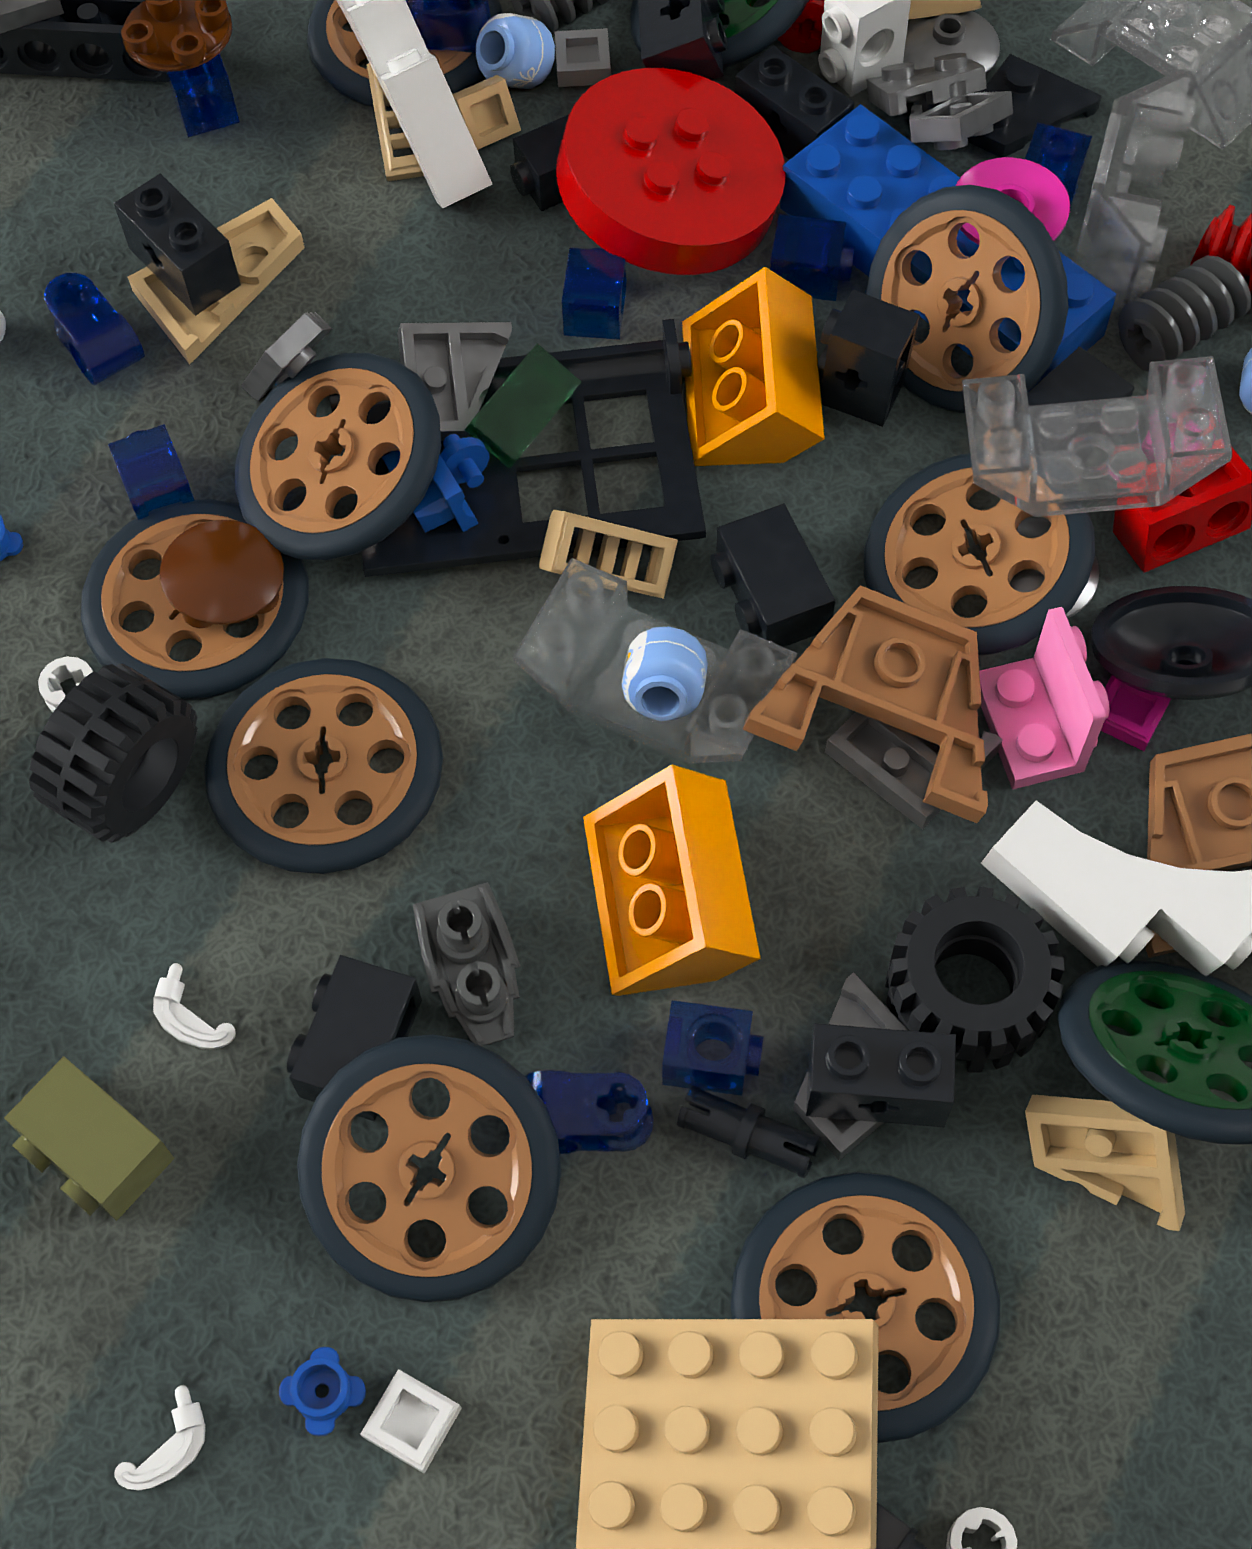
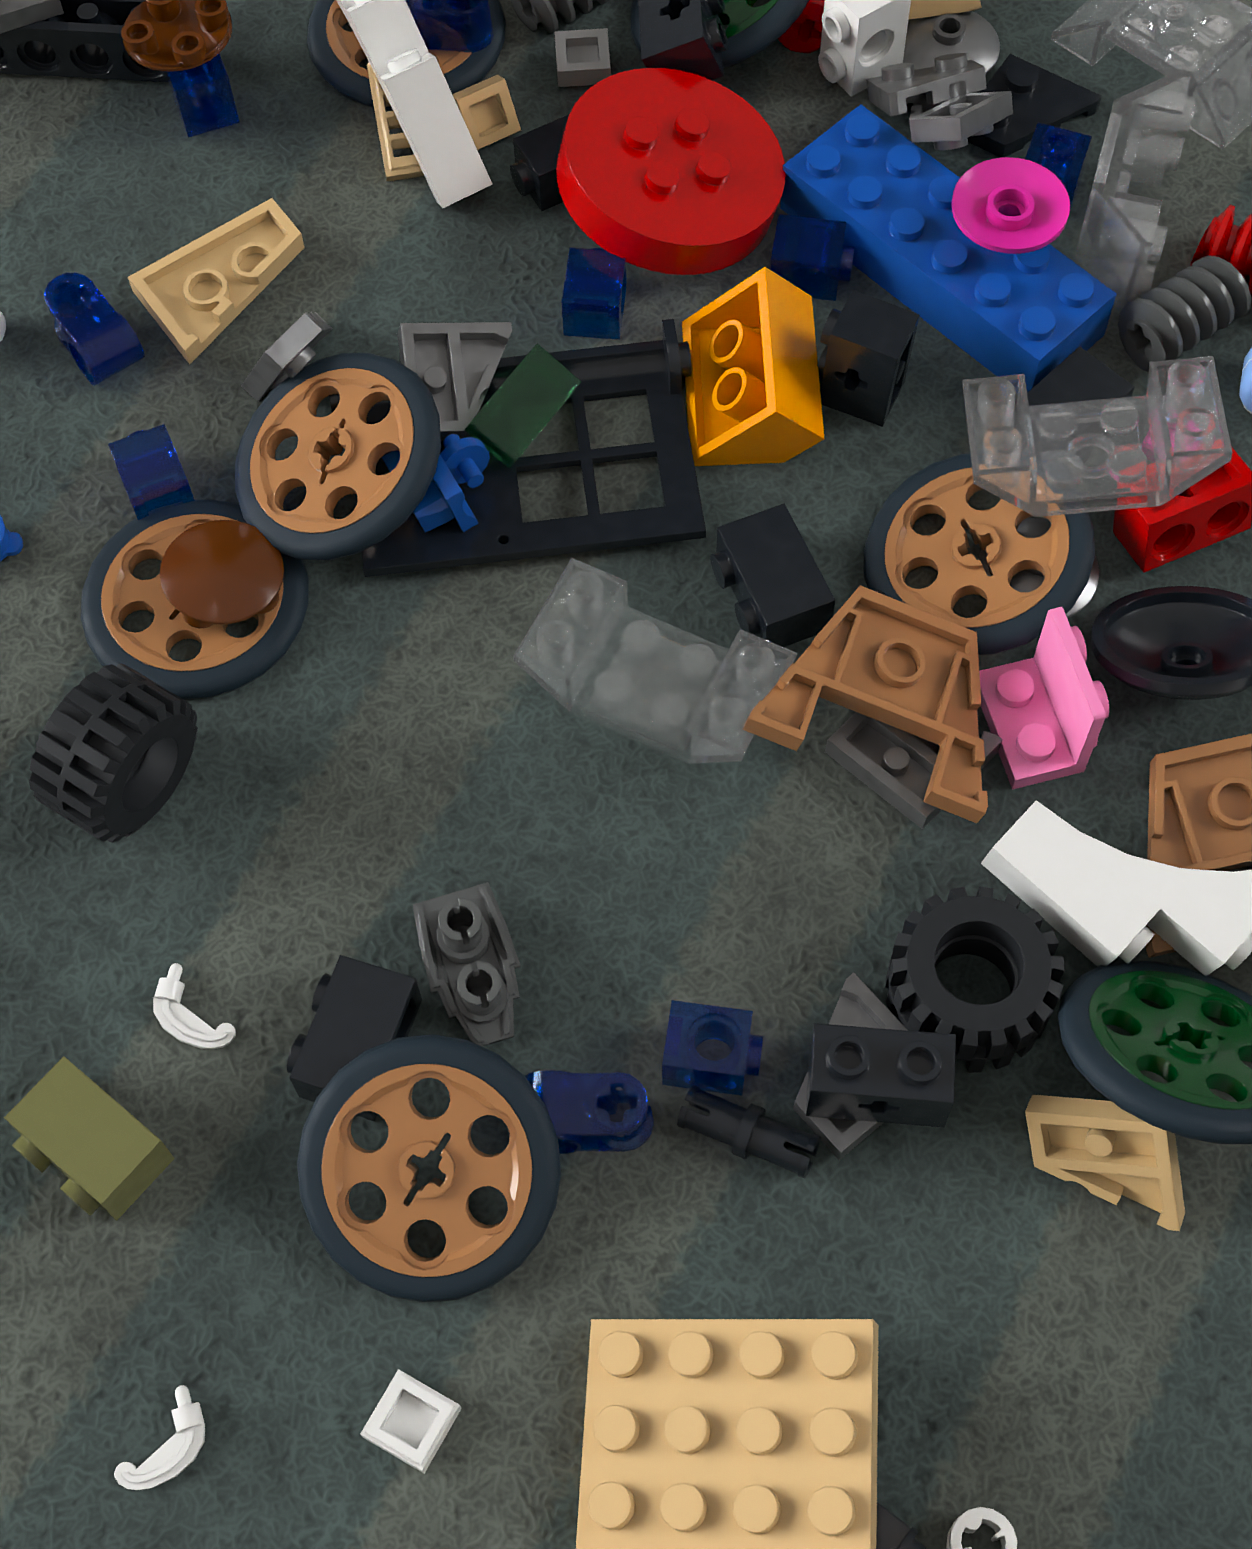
(57, 672): white bush -> none
(178, 244): black brick -> none
(322, 1370): blue plate -> none
(323, 842): wedge -> none
(516, 50): light blue head -> none
(559, 538): tan slope -> none
(664, 673): light blue head -> none
(670, 884): light orange slope -> none
(791, 99): black brick -> none
(958, 1277): wedge -> none
(1004, 231): medium nougat wedge -> none
(1132, 713): dark pink tile -> none

